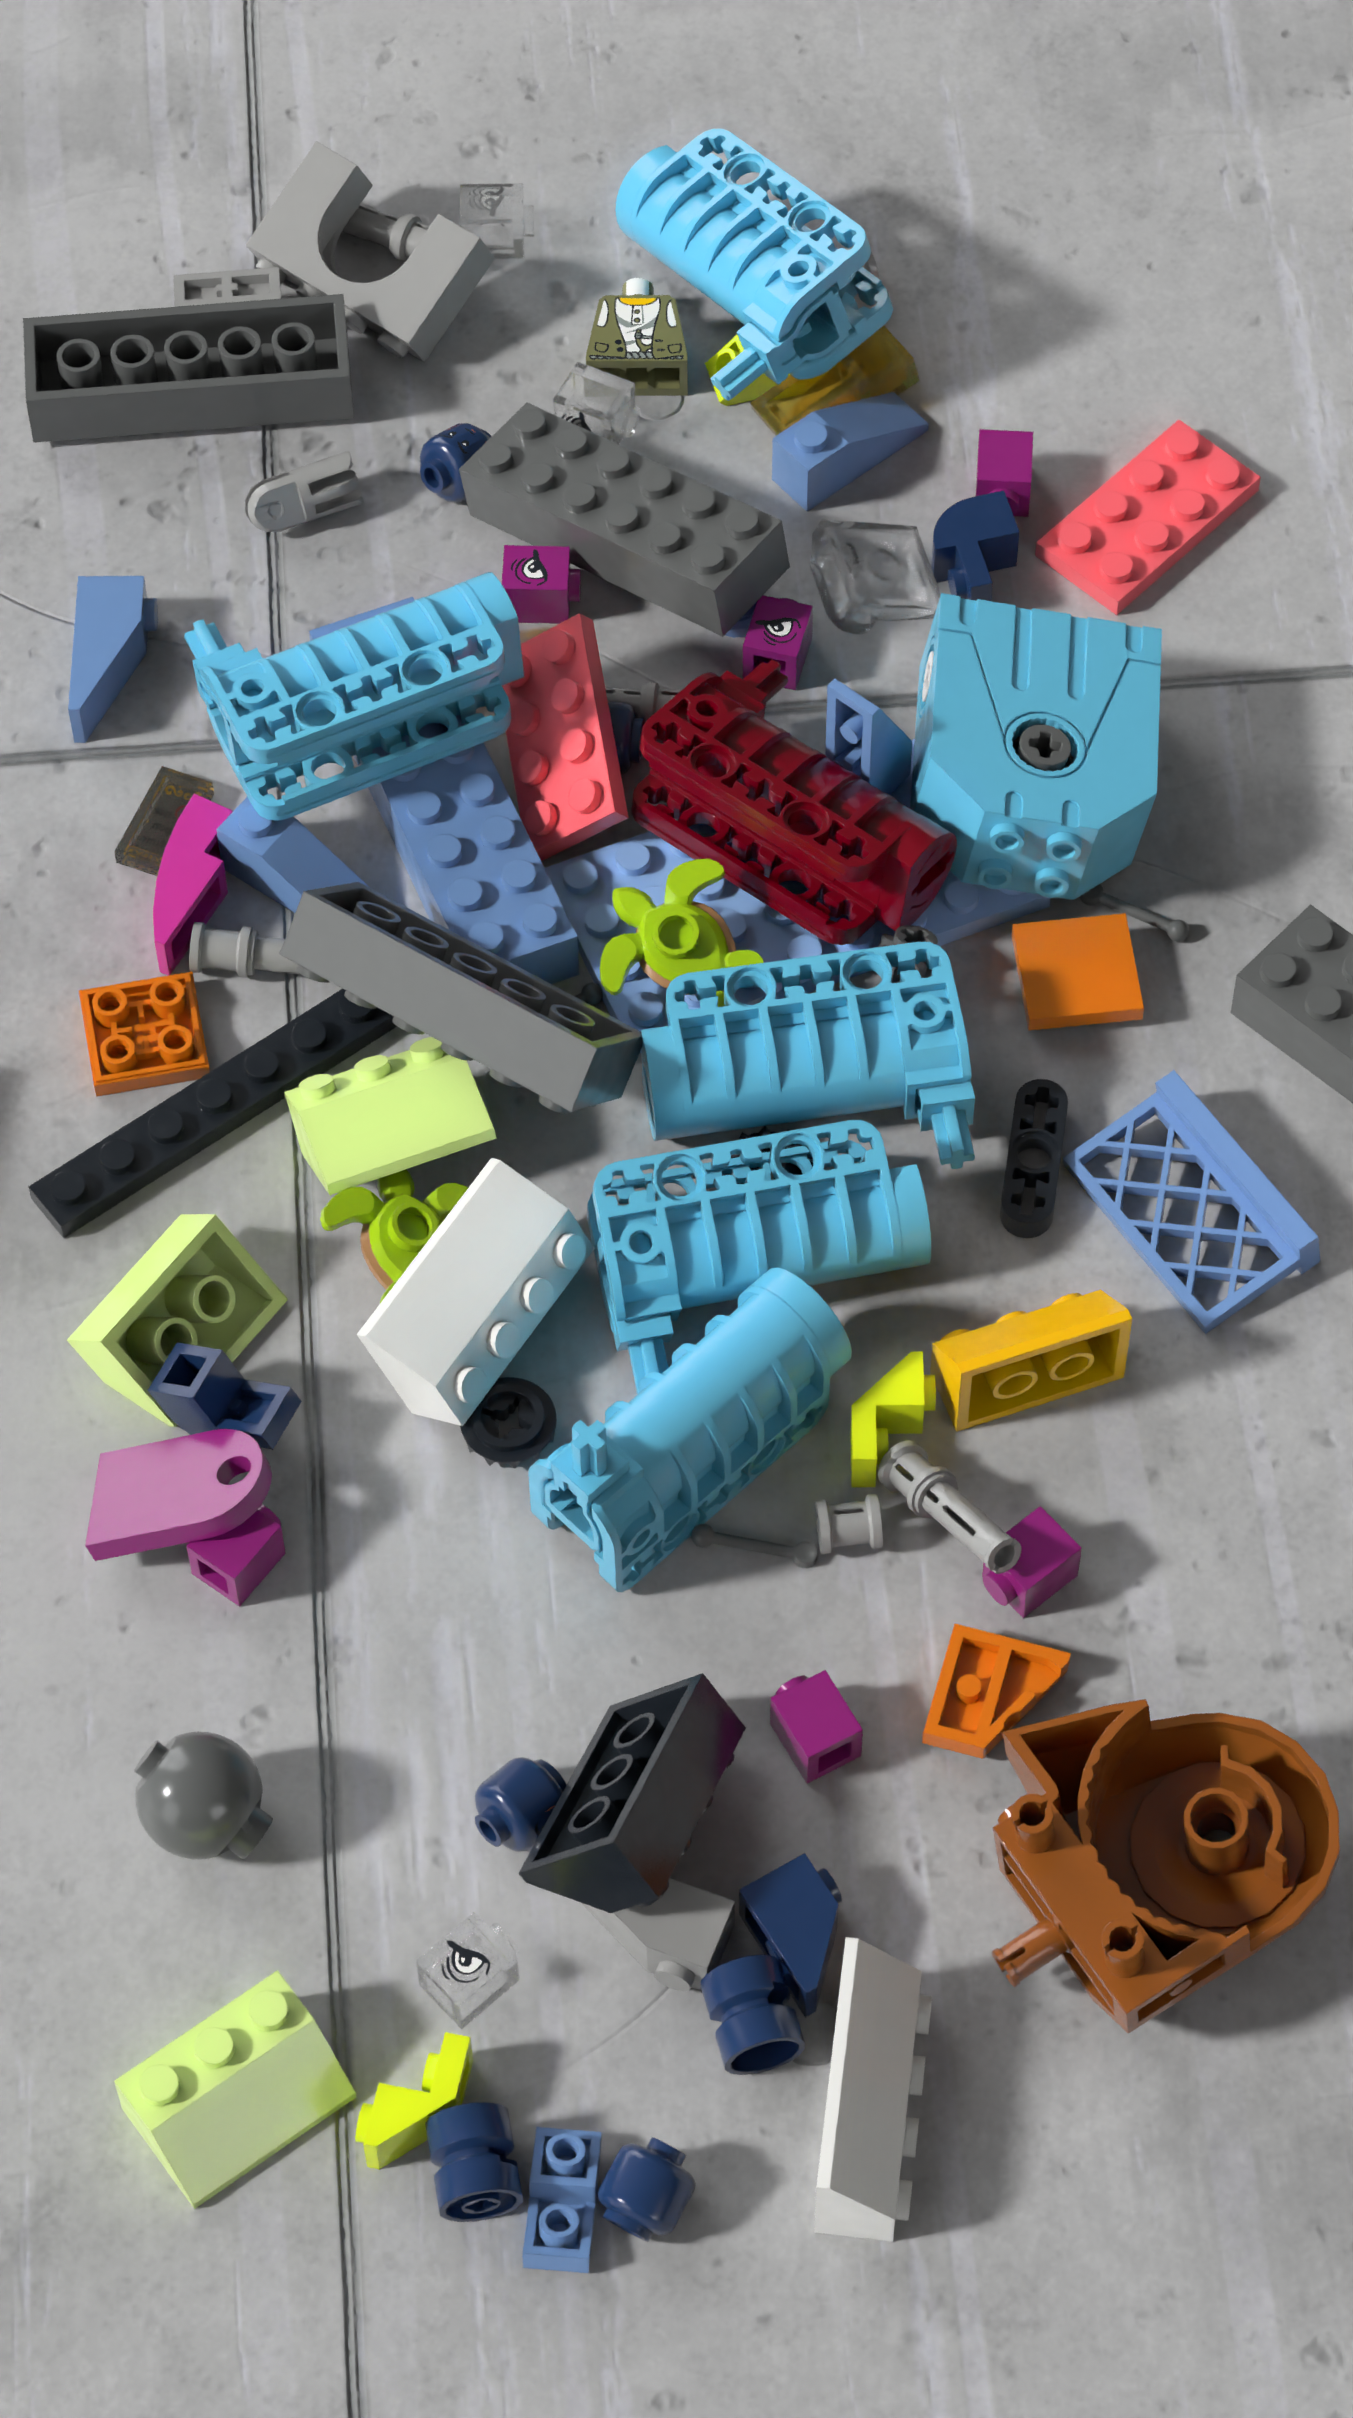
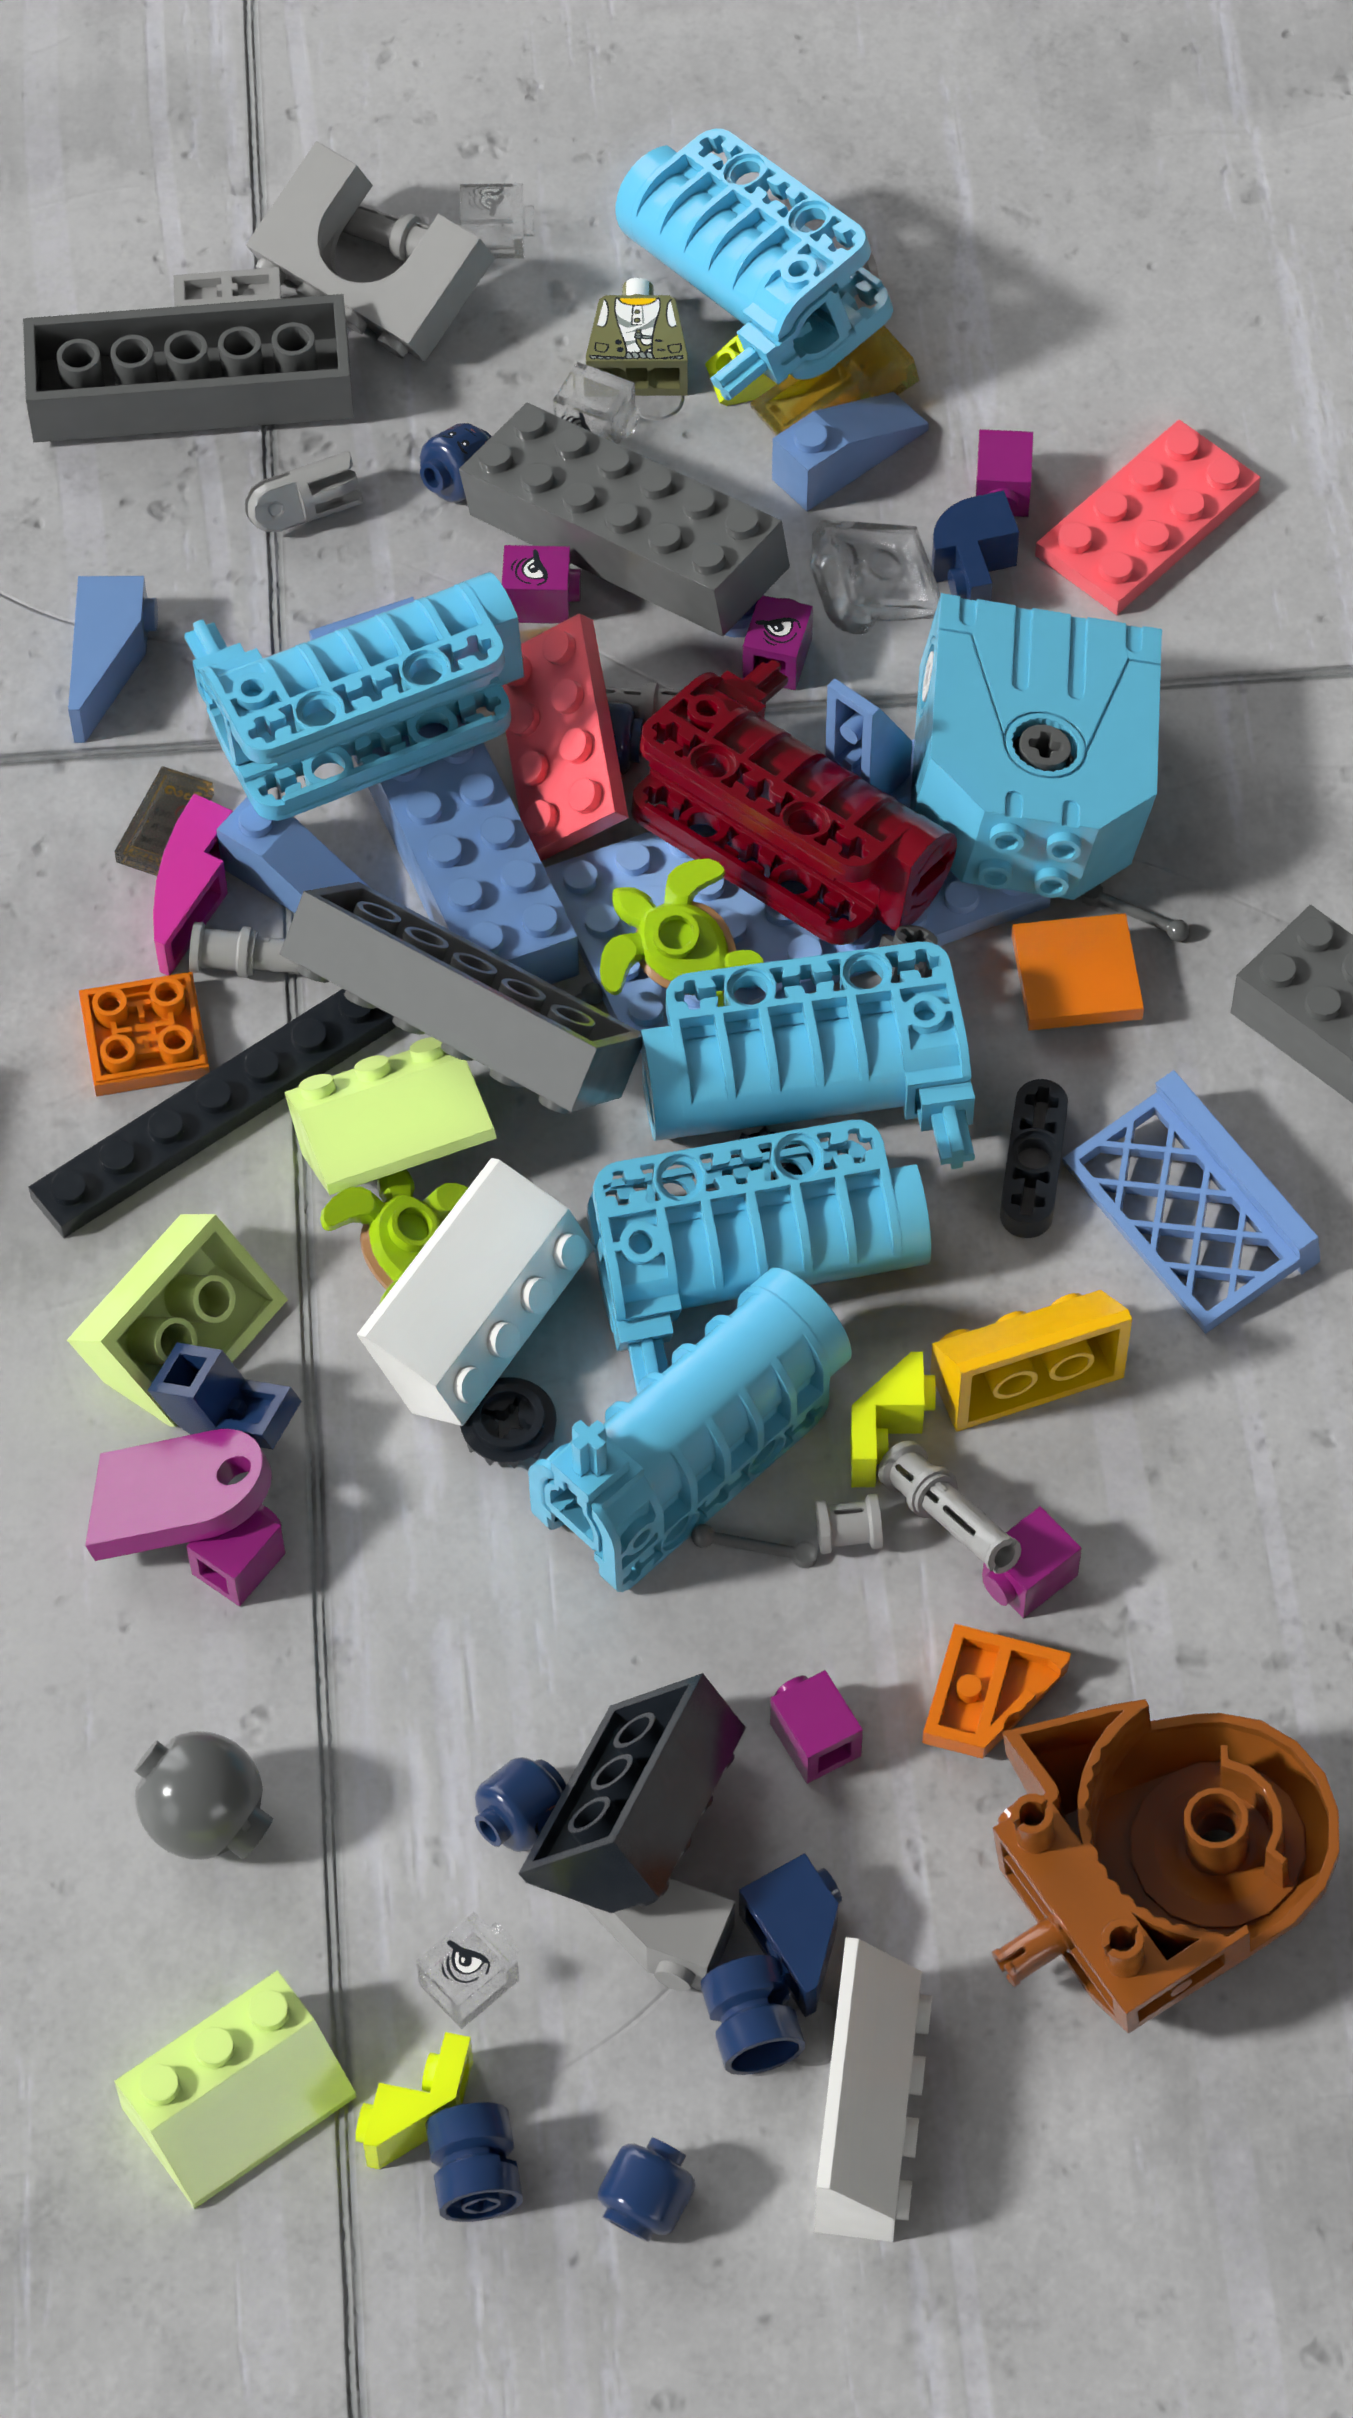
(562, 2200): medium blue slope -> none

